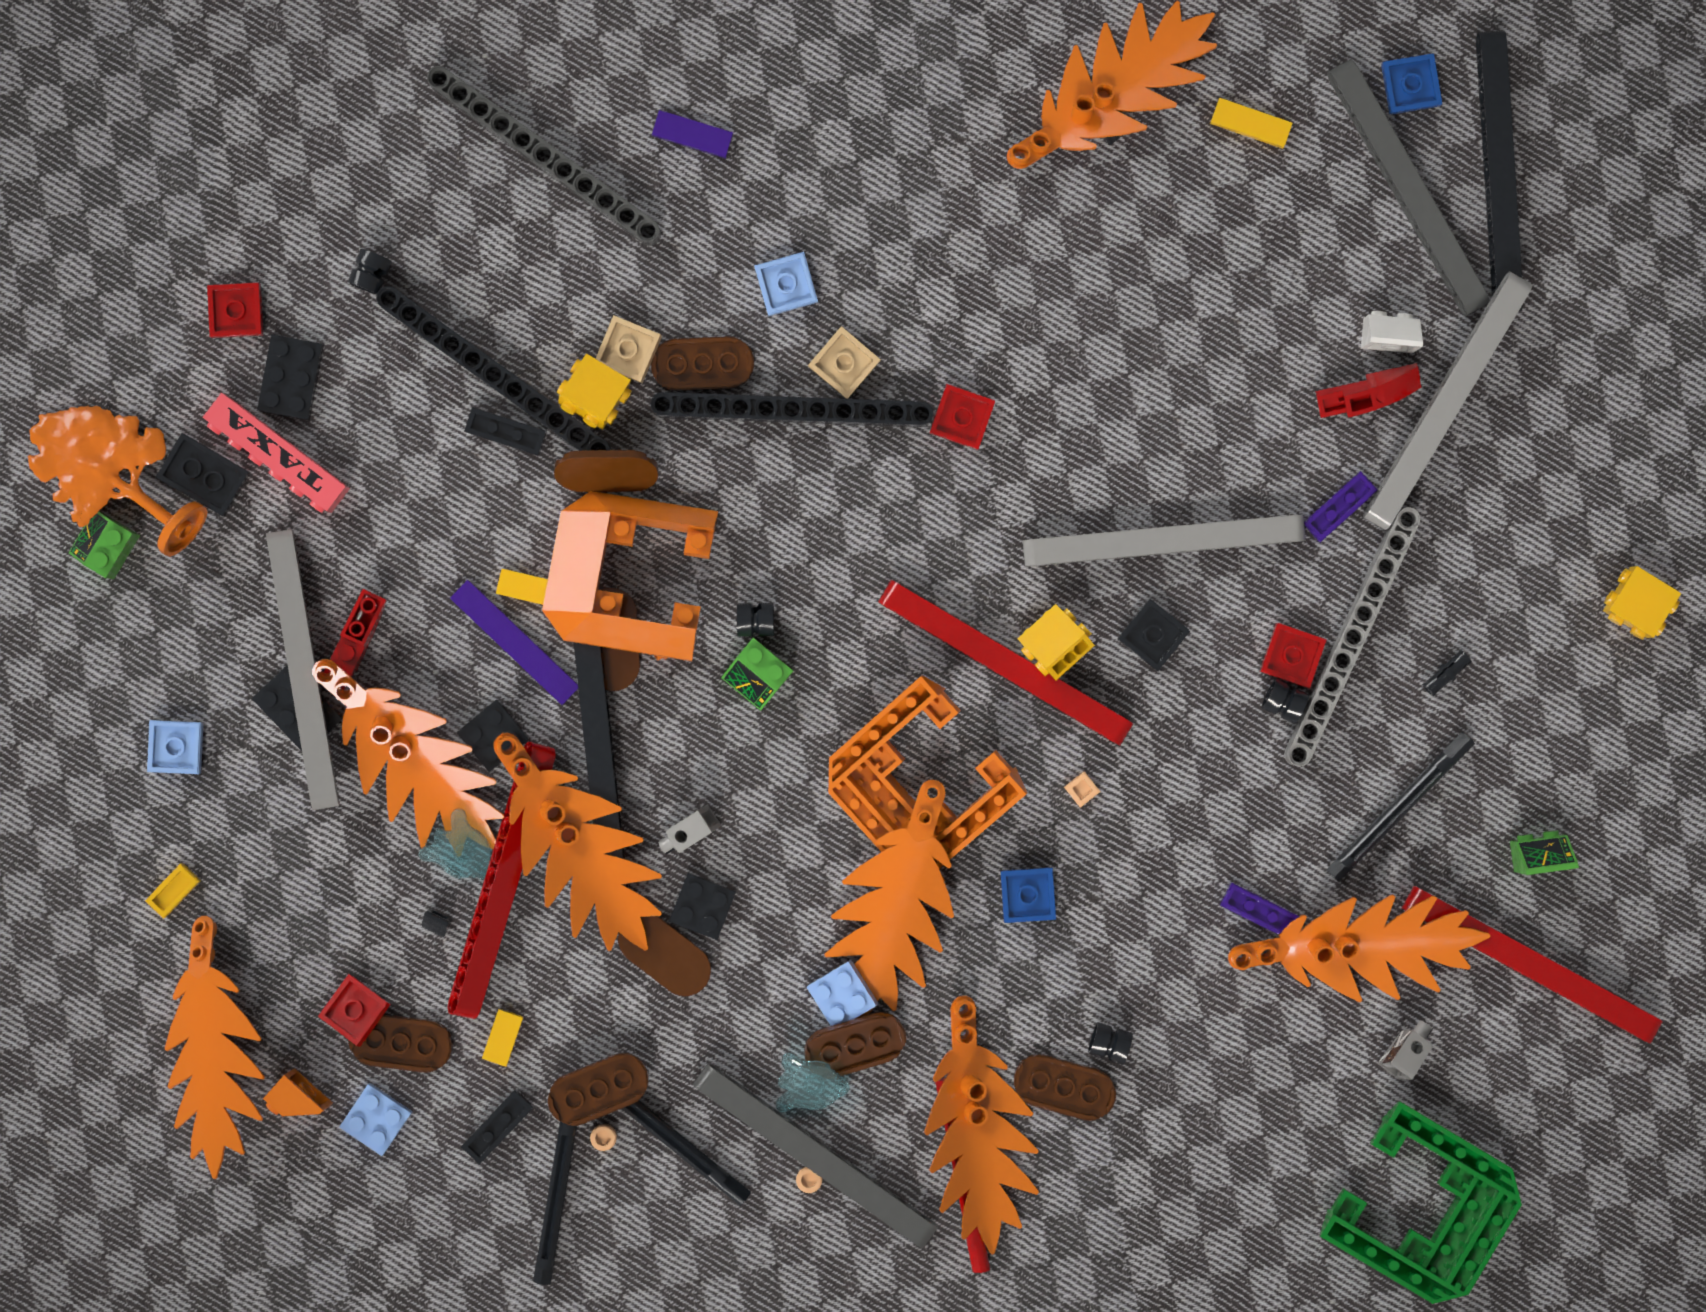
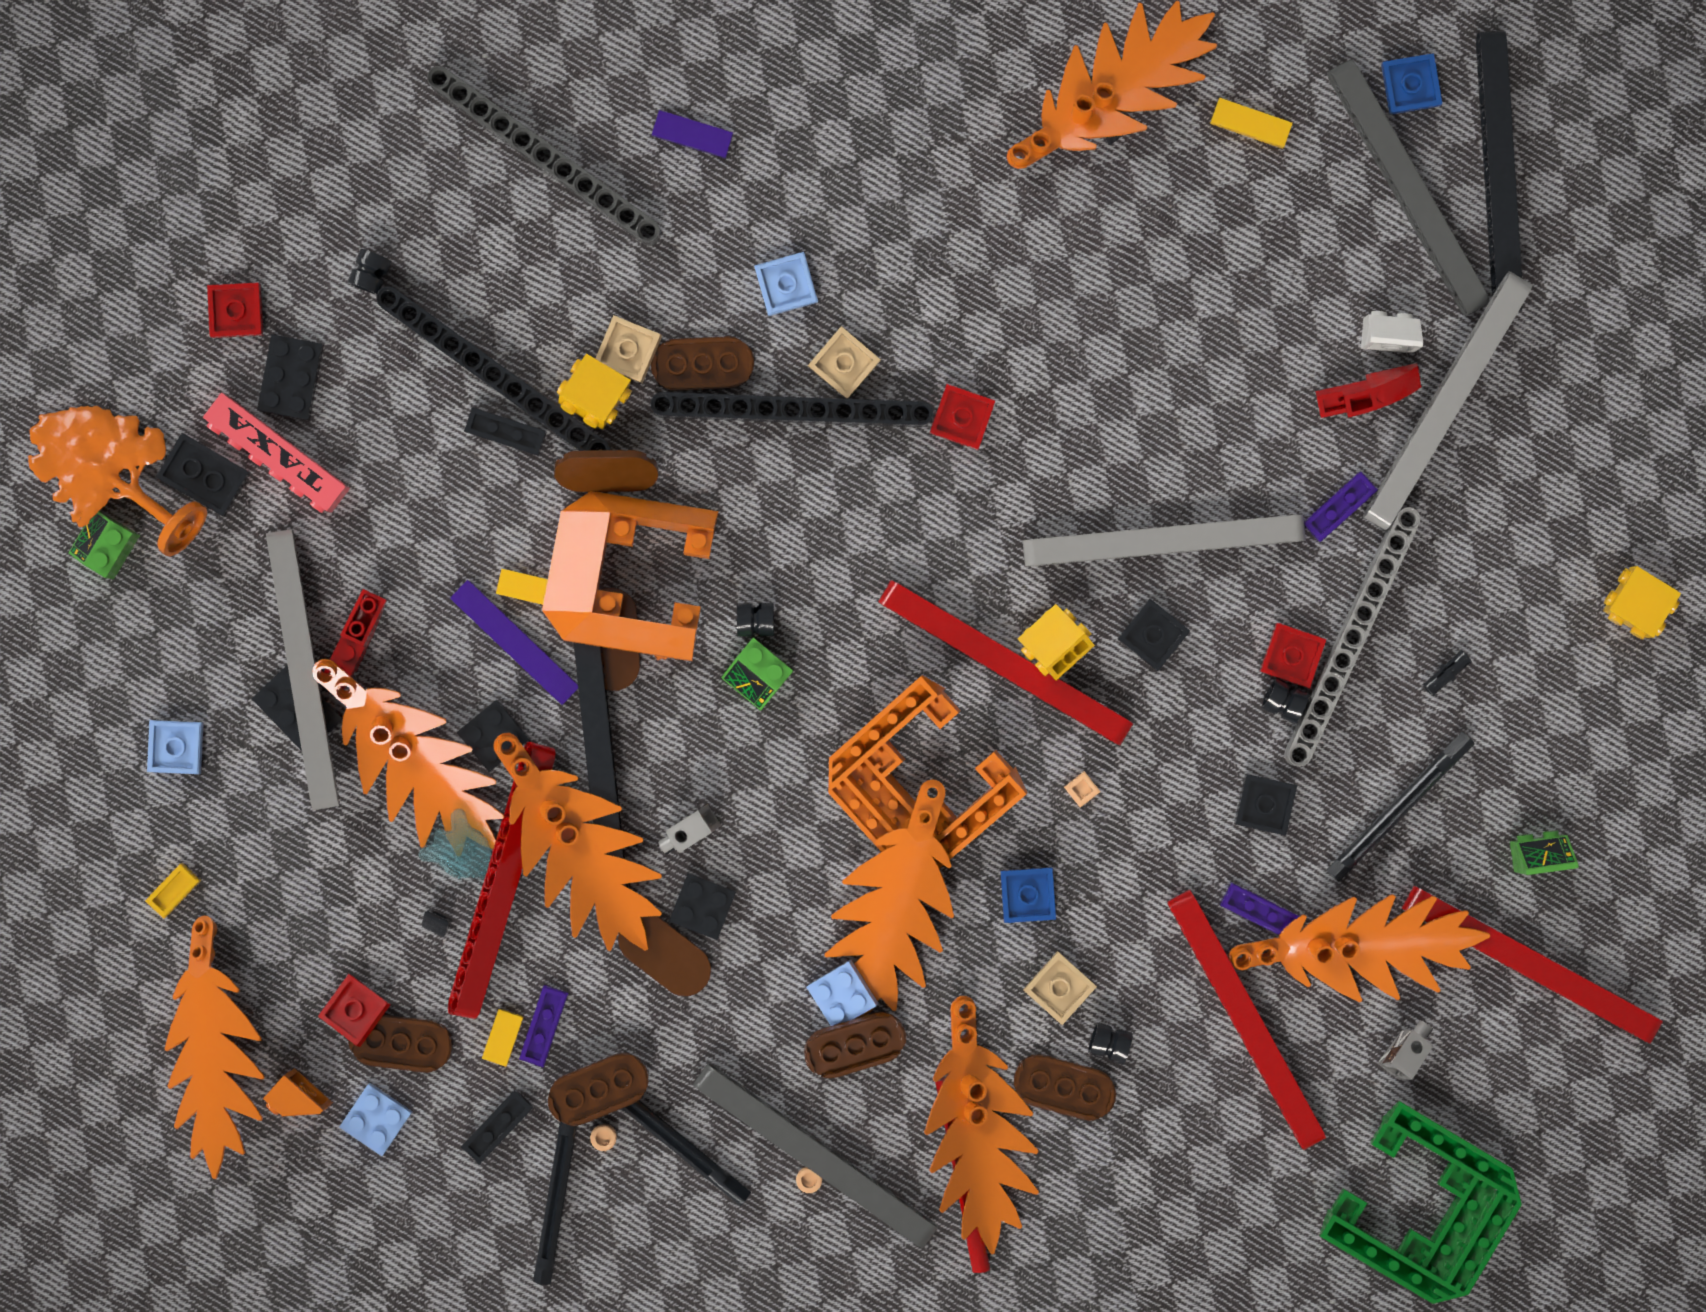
(543, 1026): none -> dark purple tile
(809, 1084): clear light blue tile -> none
(1059, 988): none -> tan plate
(1246, 1019): none -> red beam
(1265, 804): none -> black plate

